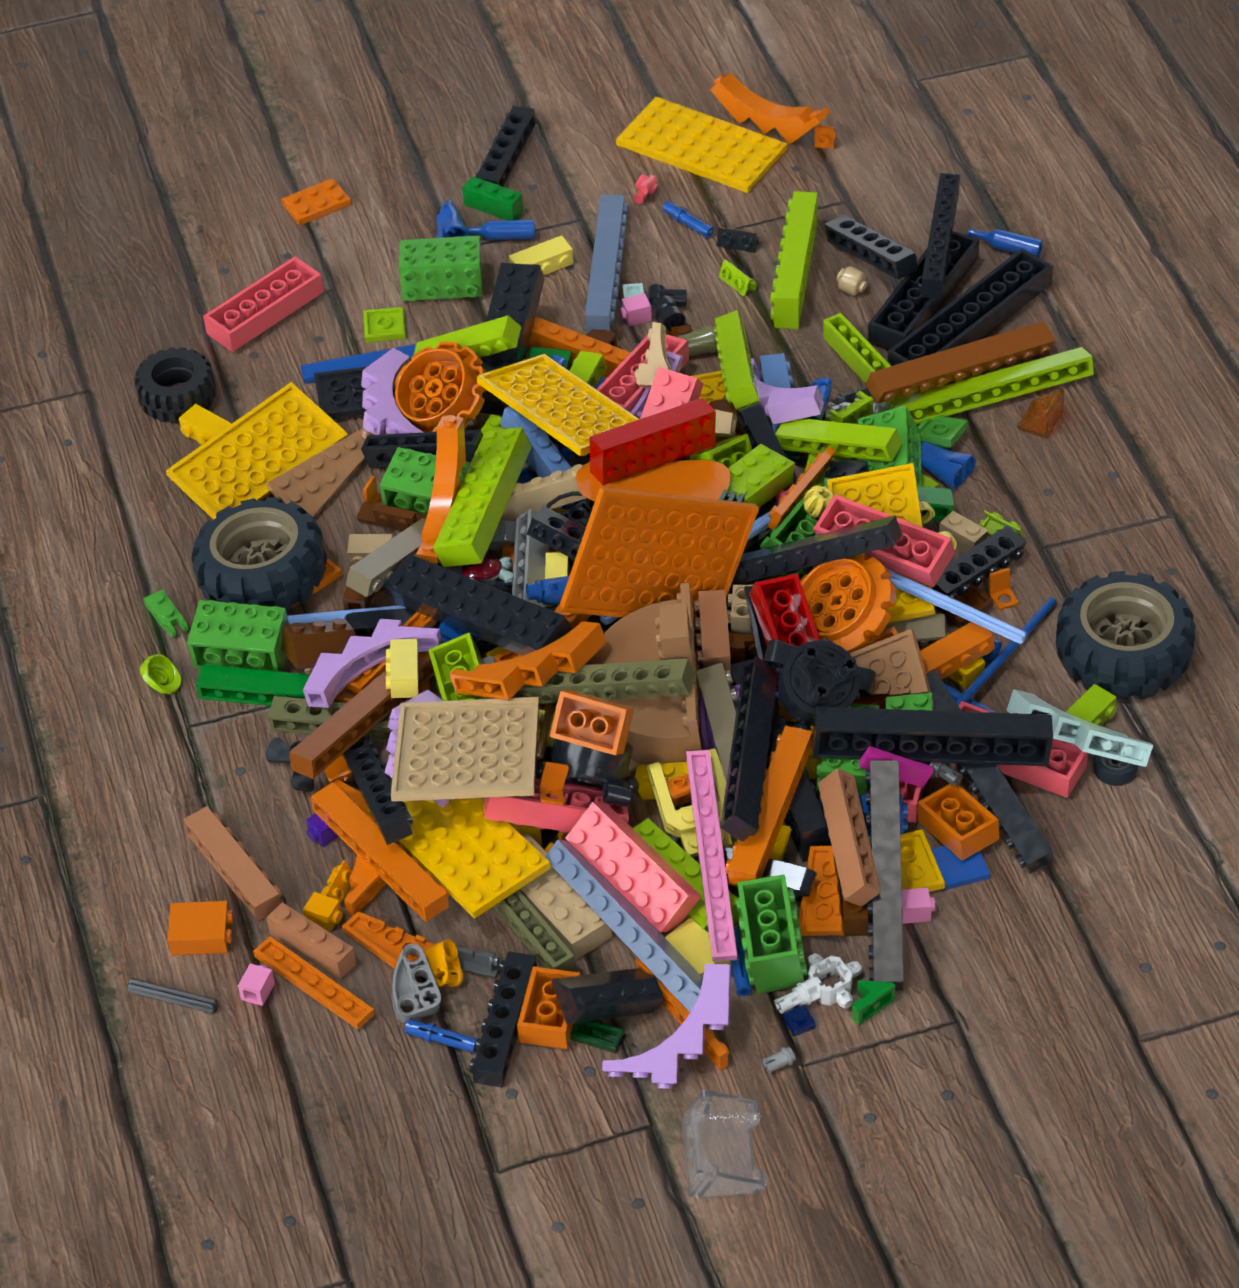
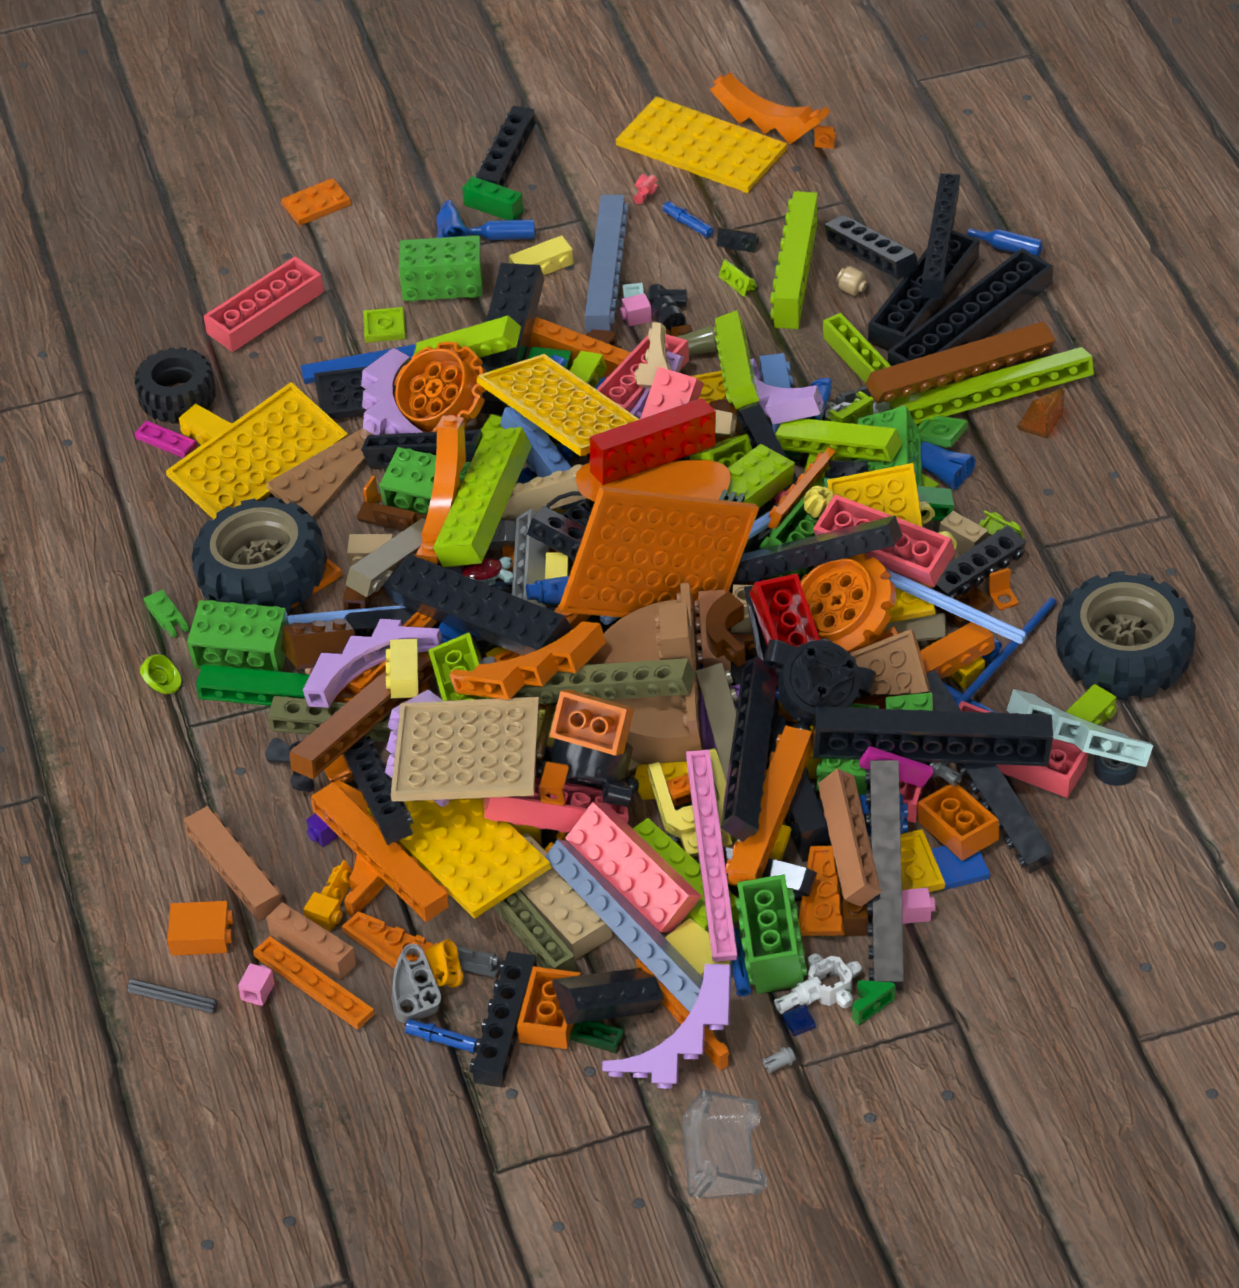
(165, 439): none -> dark pink tile
(720, 618): none -> reddish brown arch

